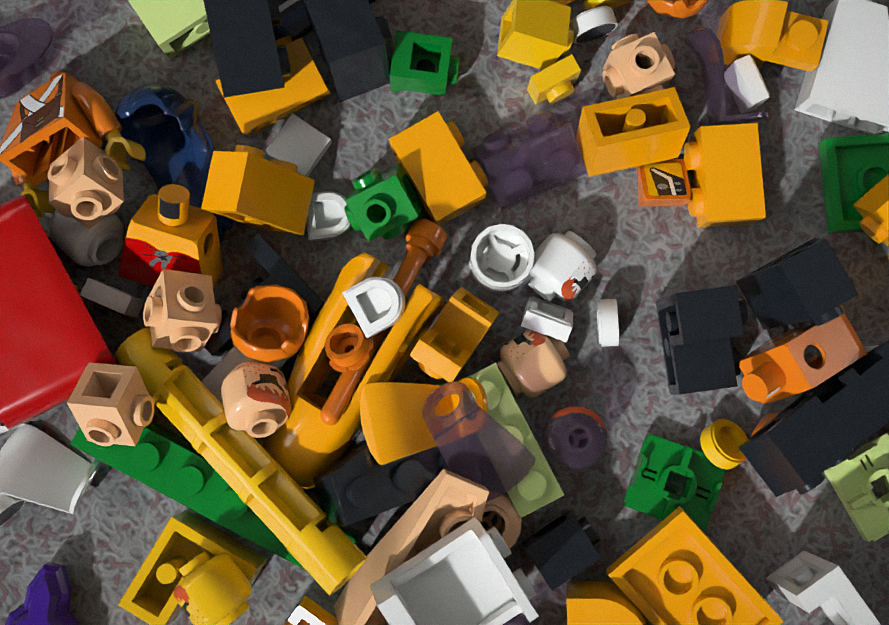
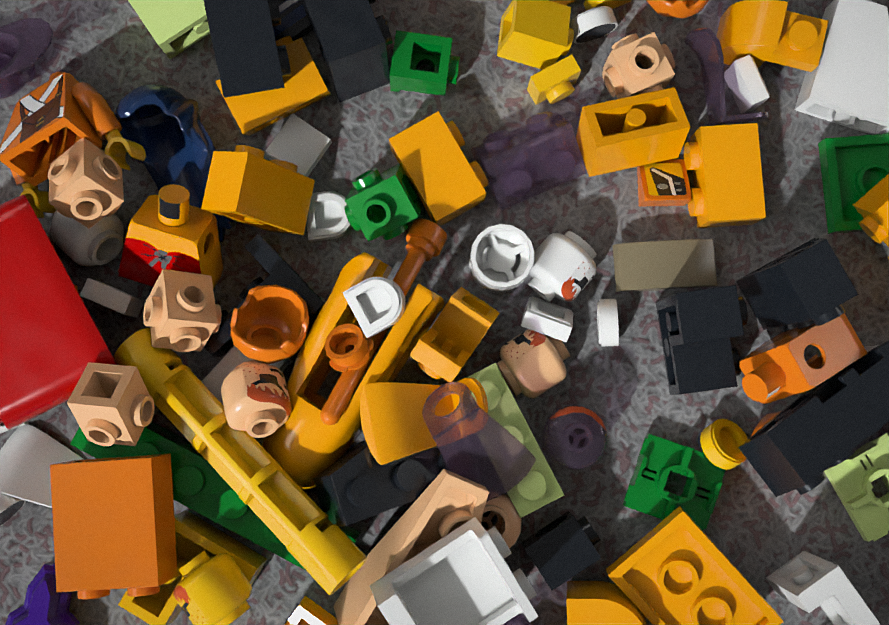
(113, 525): none -> orange brick
(664, 265): none -> dark tan slope

